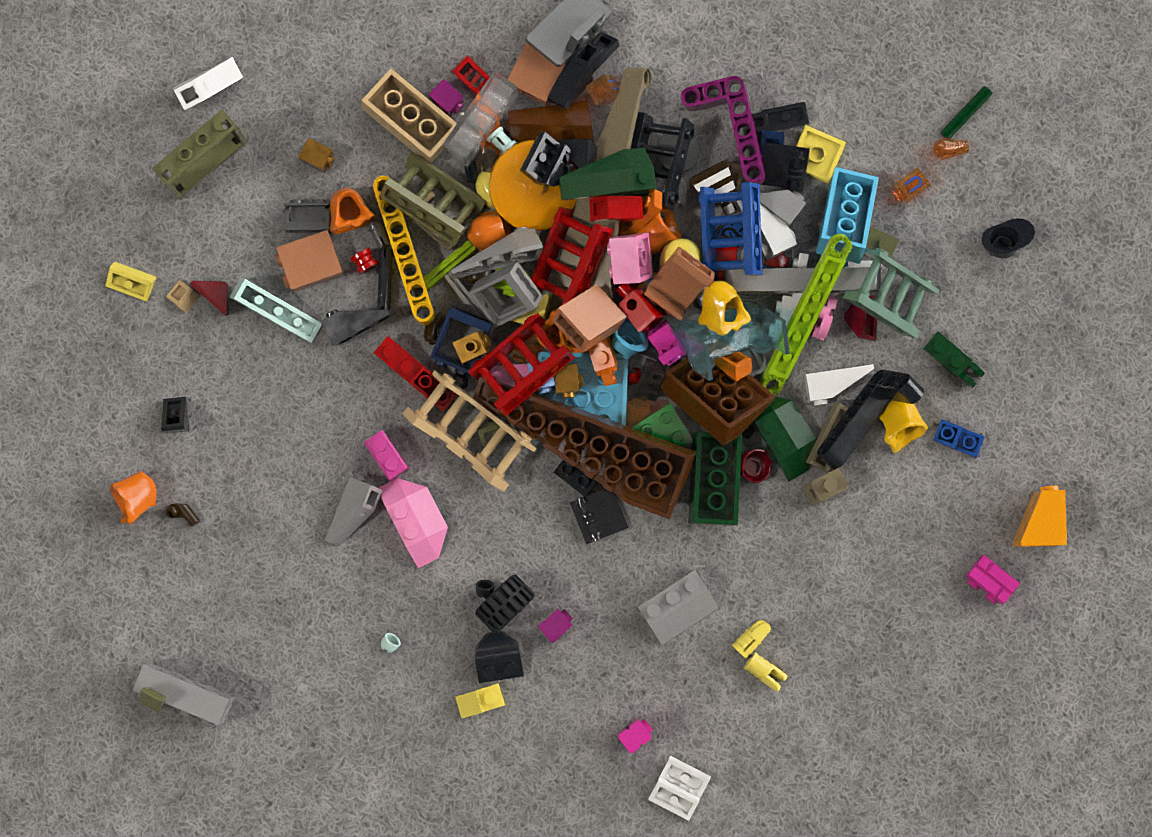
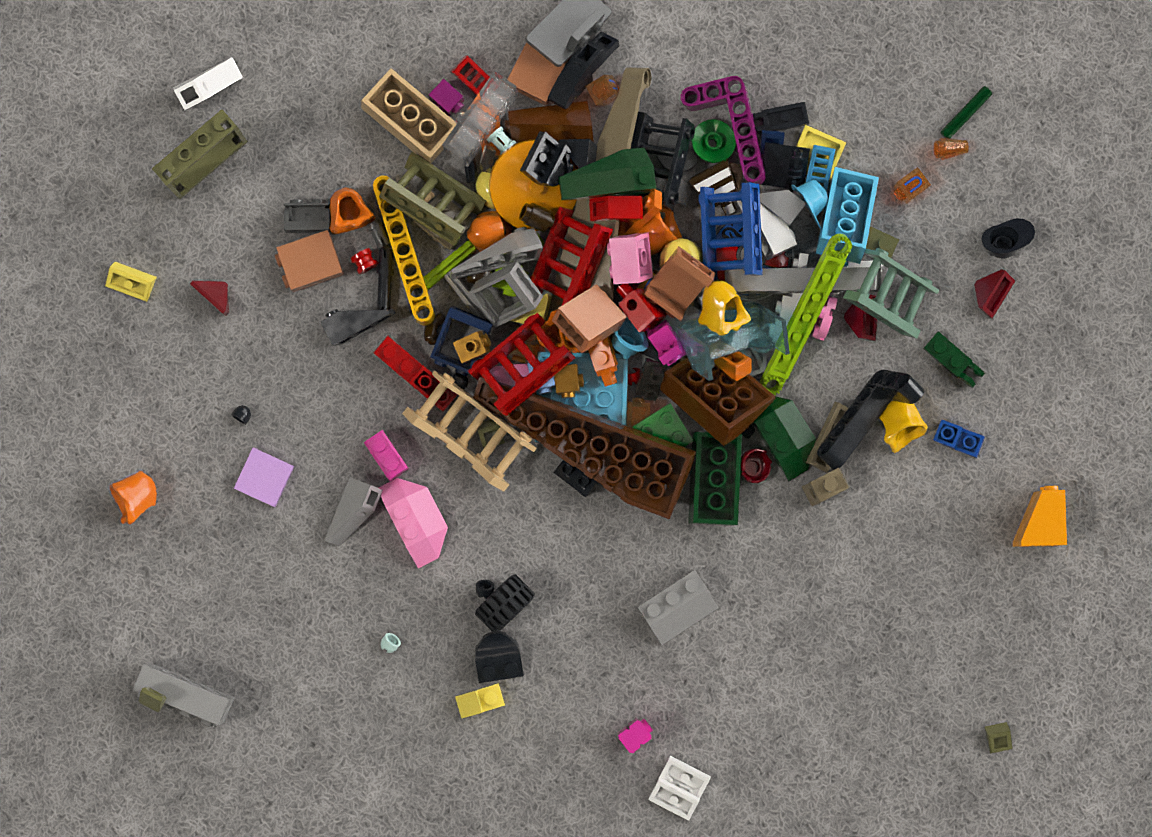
(174, 415): black slope -> none
(182, 511): dark brown arm -> none
(183, 296): tan slope -> none
(242, 414): none -> black hinge
(264, 477): none -> lavender tile
(275, 310): light aqua slope -> none
(317, 155): pearl gold brick -> none
(537, 217): none -> dark brown brick
(556, 624): magenta brick -> none
(598, 515): black hinge -> none
(716, 131): none -> green dish
(751, 638): light yellow hinge -> none
(762, 668): light yellow hinge -> none
(814, 197): none -> medium azure piece
(828, 384): white slope -> none
(829, 162): none -> dark azure slope
(992, 291): none -> dark red slope
(992, 580): dark pink brick -> none
(998, 737): none -> olive slope

